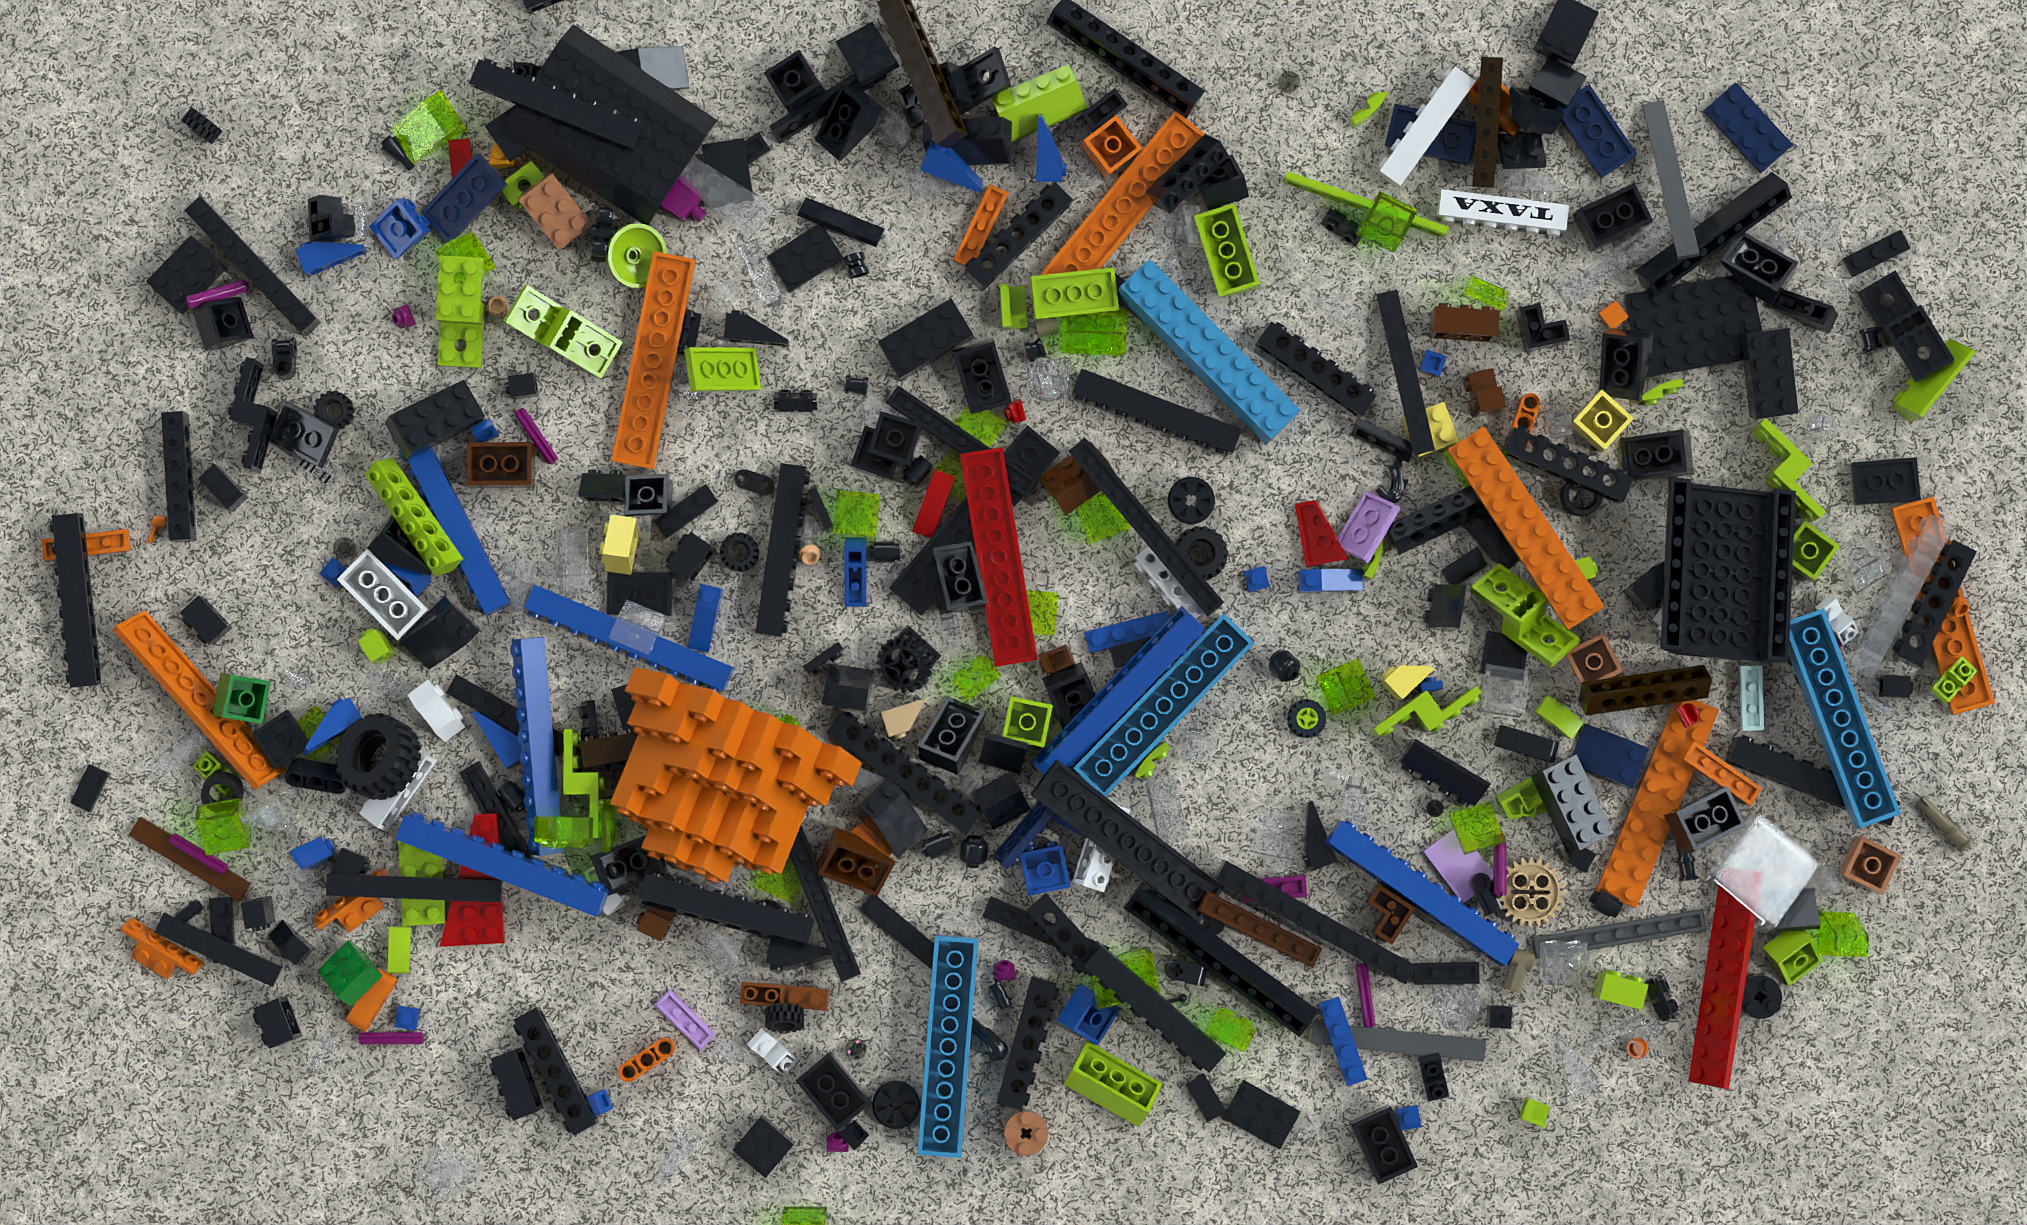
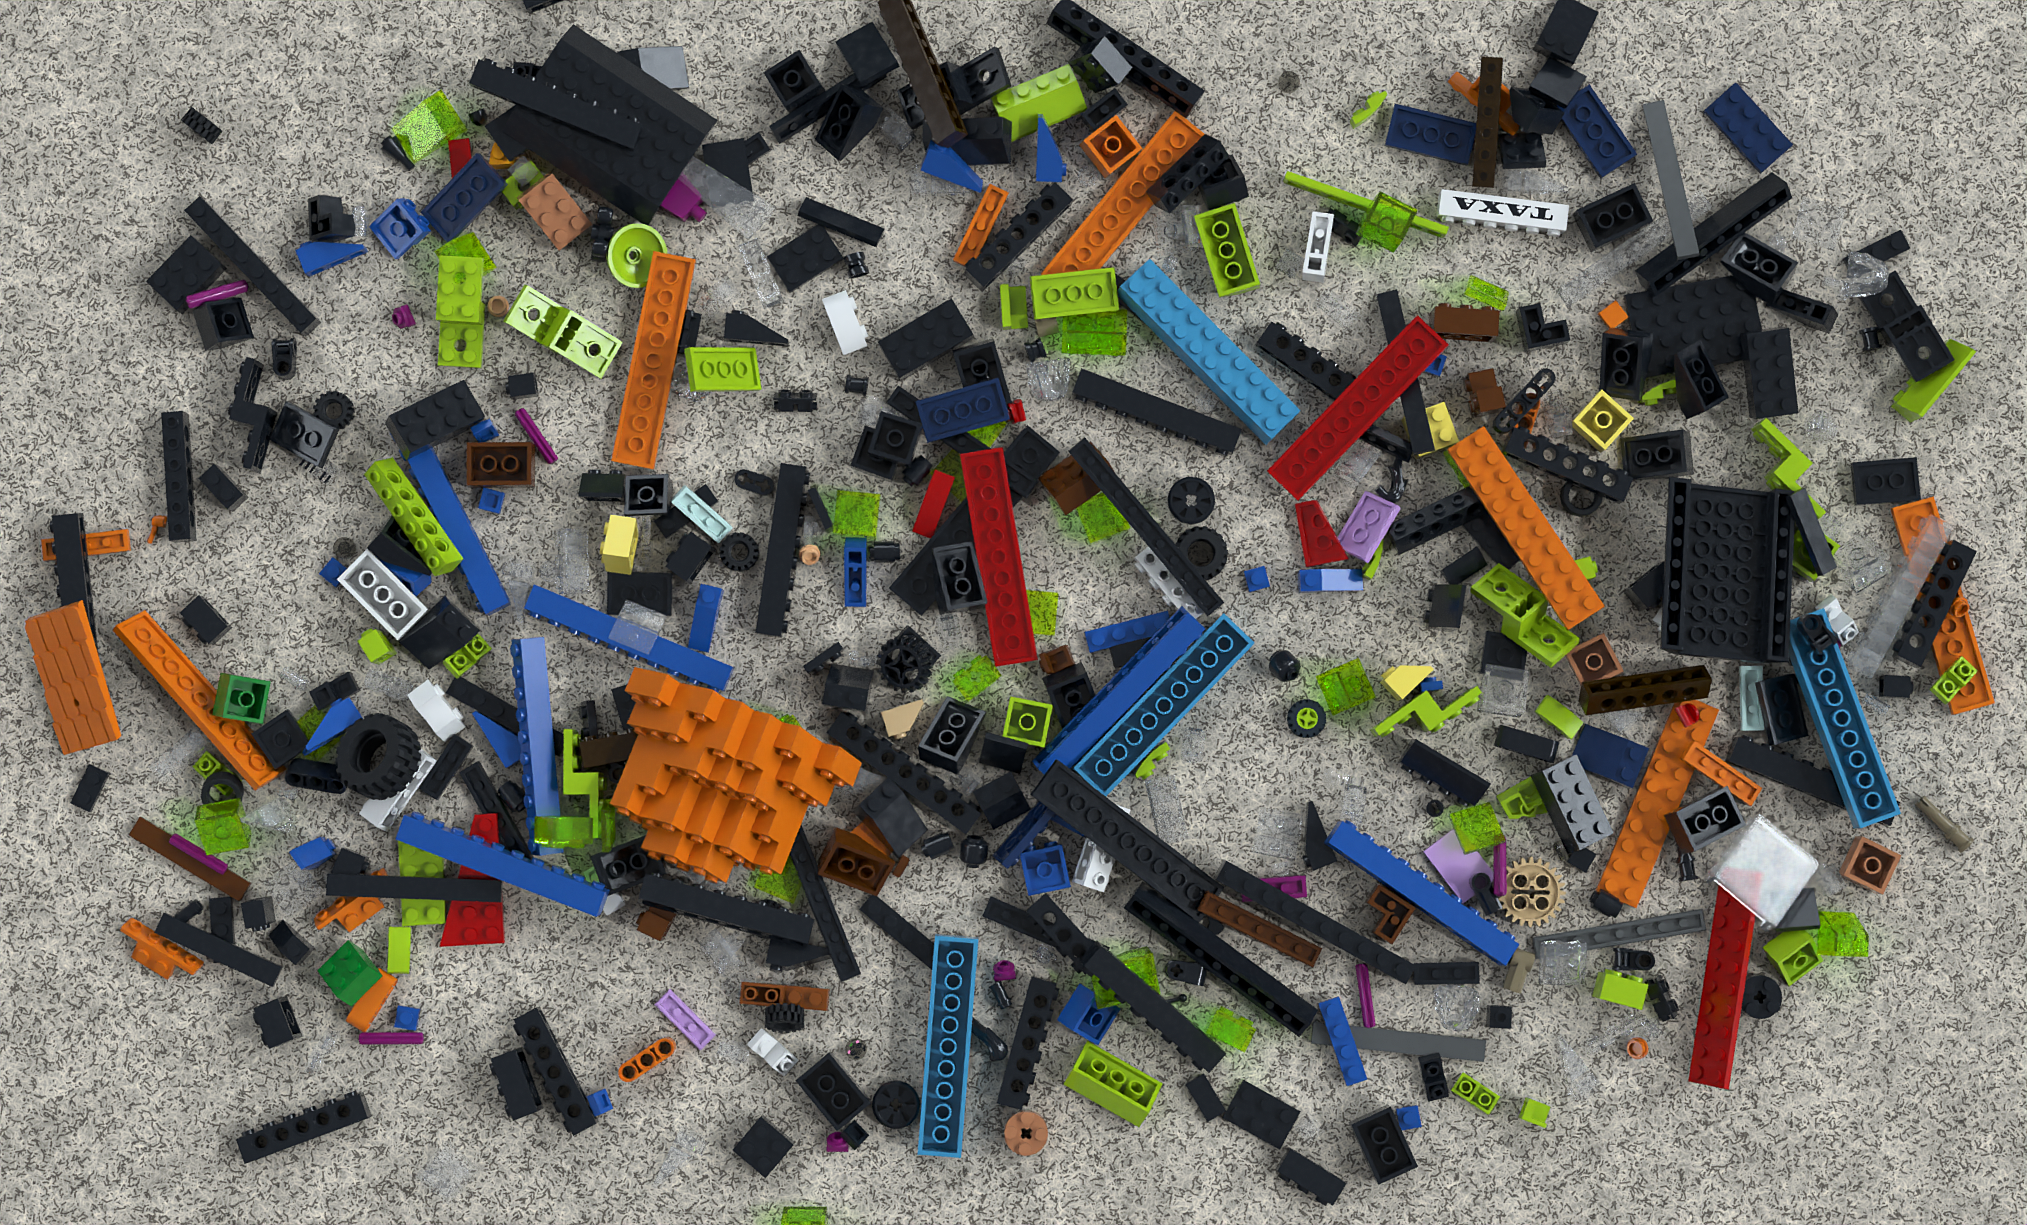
(72, 678): none -> orange piece
(252, 1150): none -> black brick
(328, 692): none -> black slope
(446, 767): none -> black plate
(467, 656): none -> lime slope
(478, 117): none -> black hinge
(491, 500): none -> blue plate
(523, 171): none -> clear plate
(701, 514): none -> light aqua plate
(844, 322): none -> white brick
(901, 866): none -> reddish brown tile
(962, 410): none -> dark blue plate
(1099, 64): none -> black brick
(1310, 1177): none -> black brick
(1317, 247): none -> white slope
(1356, 464): none -> clear slope
(1357, 408): none -> red plate
(1426, 127): white brick -> none
(1475, 1093): none -> lime slope
(1524, 401): none -> black beam
(1628, 959): none -> black piece
(1697, 381): none -> black slope
(1781, 709): none -> black plate
(1811, 531): none -> black tile
(1819, 636): none -> black piece
(1865, 275): none -> clear hair

